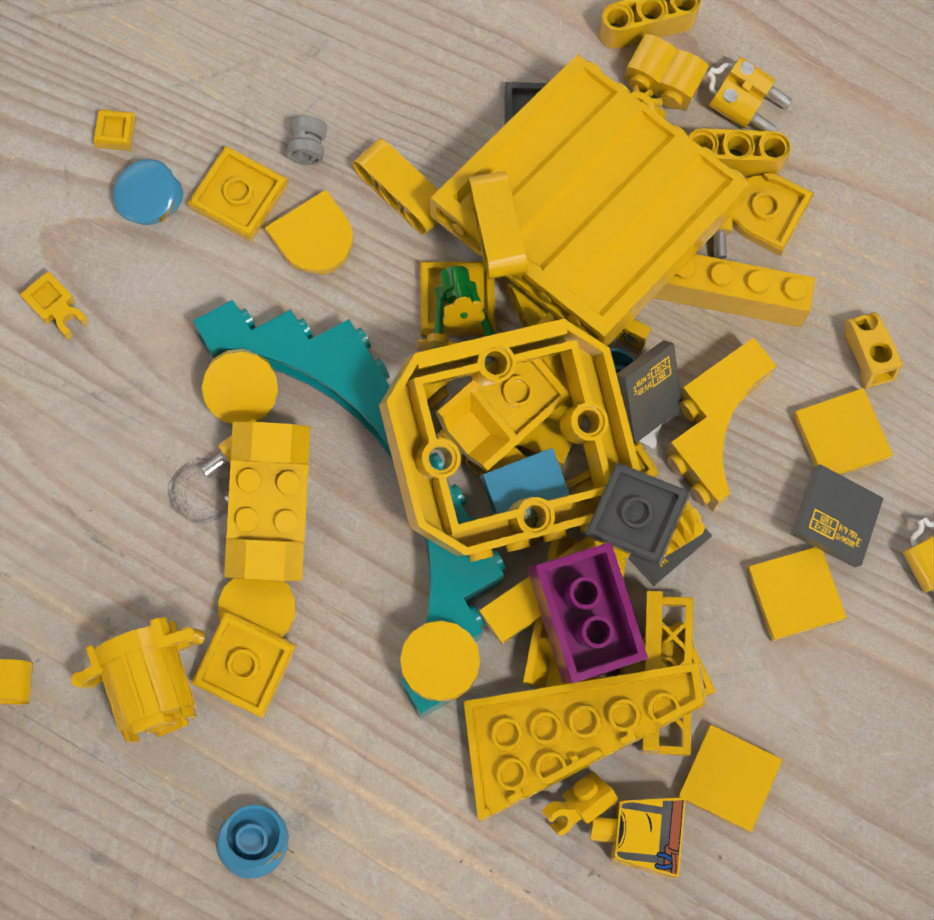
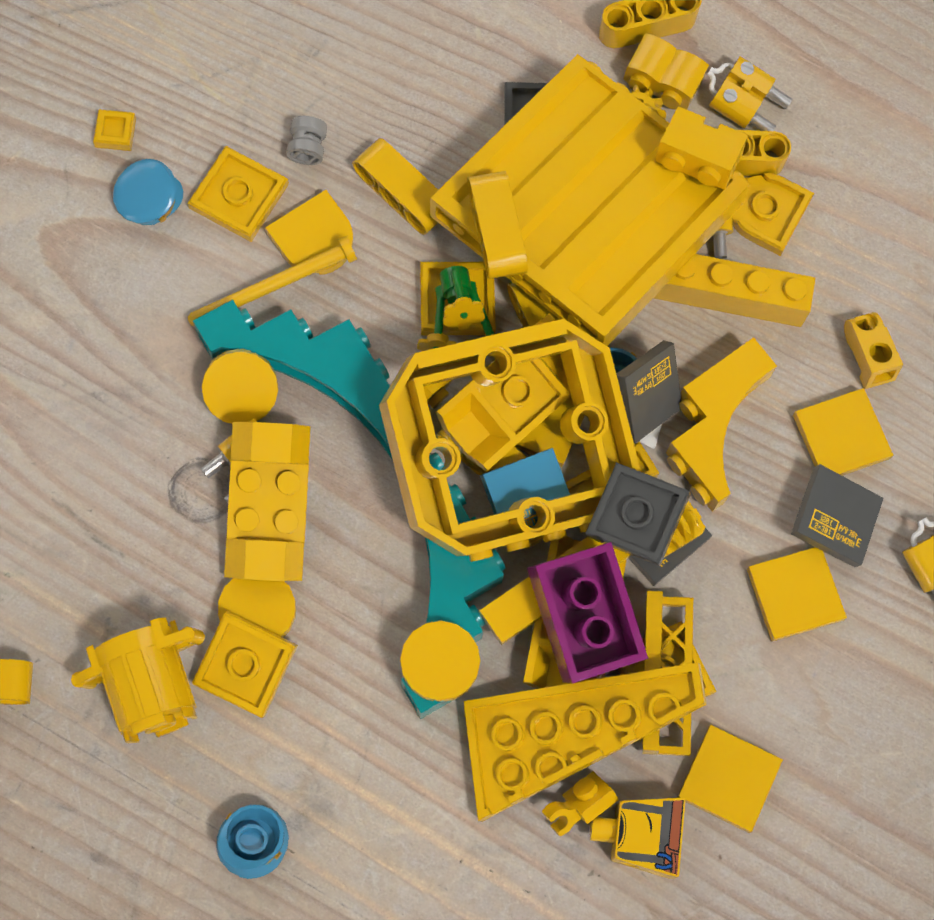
(53, 301): yellow plate -> none
(283, 278): none -> yellow bar
(635, 334): yellow tile -> none
(701, 149): none -> yellow brick

